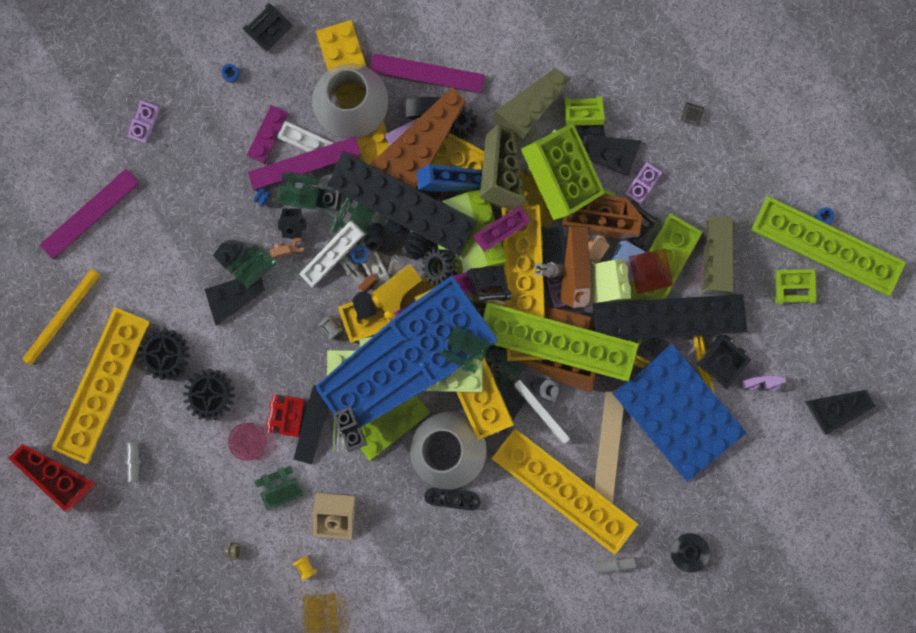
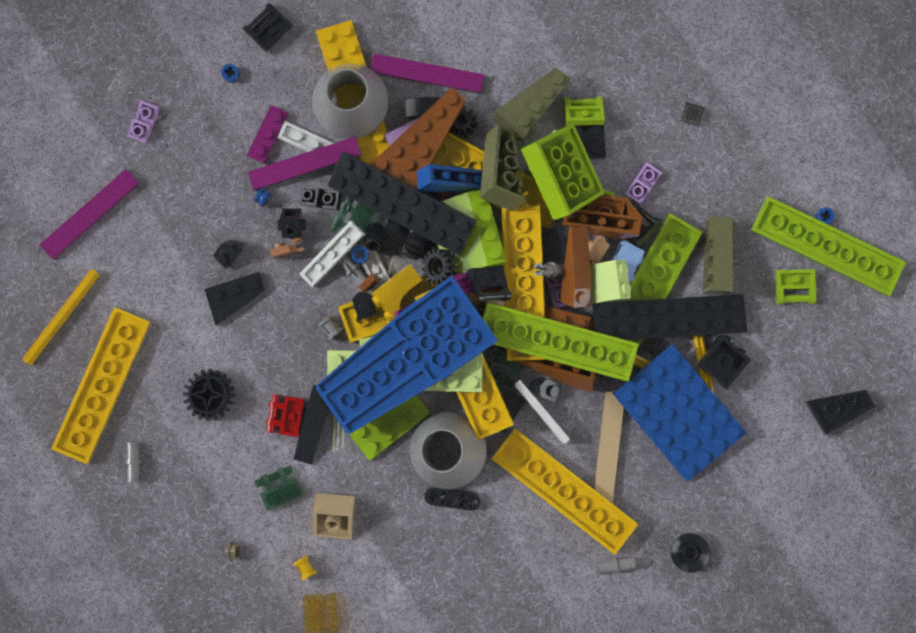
(53, 478): red wedge -> none
(163, 362): black gear -> none
(247, 441): clear pink tile -> none
(254, 268): clear green plate -> none
(298, 197): clear green plate -> none
(350, 428): black slope -> none
(467, 343): clear green plate -> none
(501, 229): magenta plate -> none
(612, 152): black wing -> none
(651, 271): clear red slope -> none
(767, 382): lavender slope -> none

